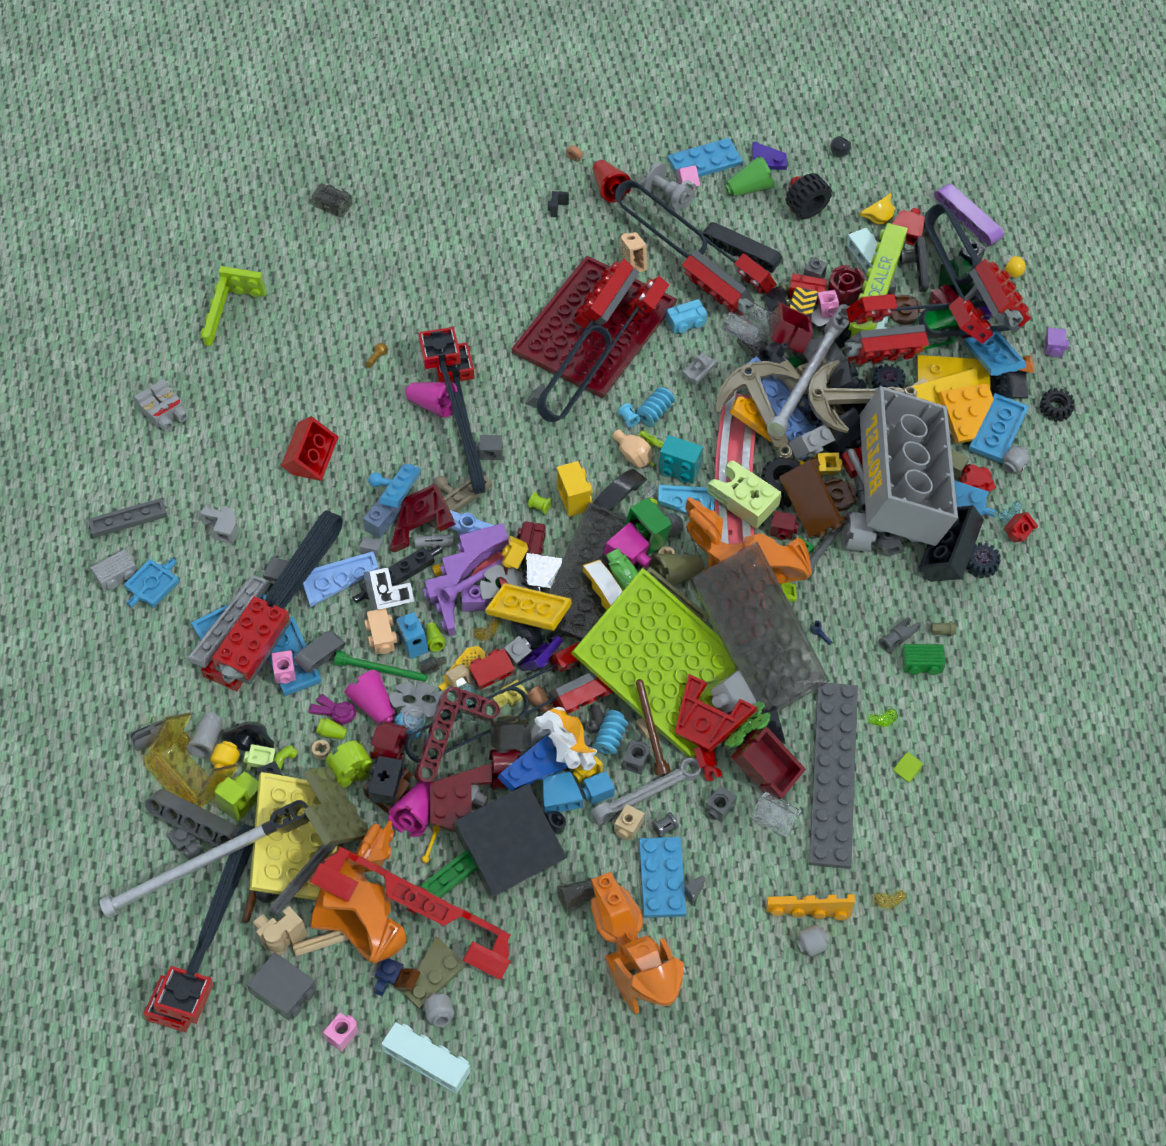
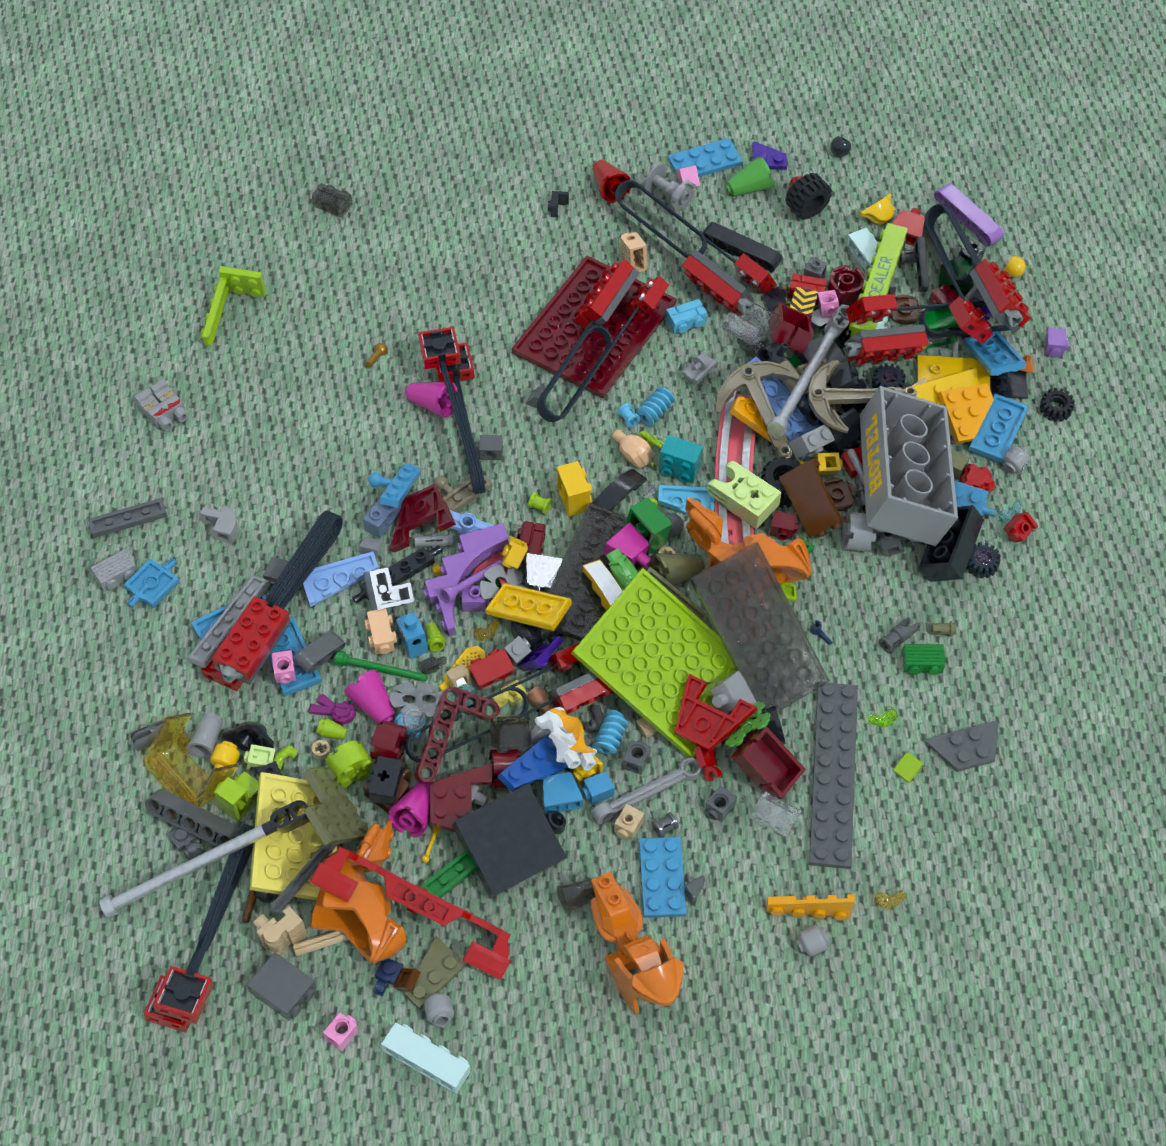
(309, 449): red slope -> none
(574, 153): nougat tile -> none
(661, 766): reddish brown piece -> none
(824, 545): dark grey piece -> none
(967, 746): none -> dark grey wing

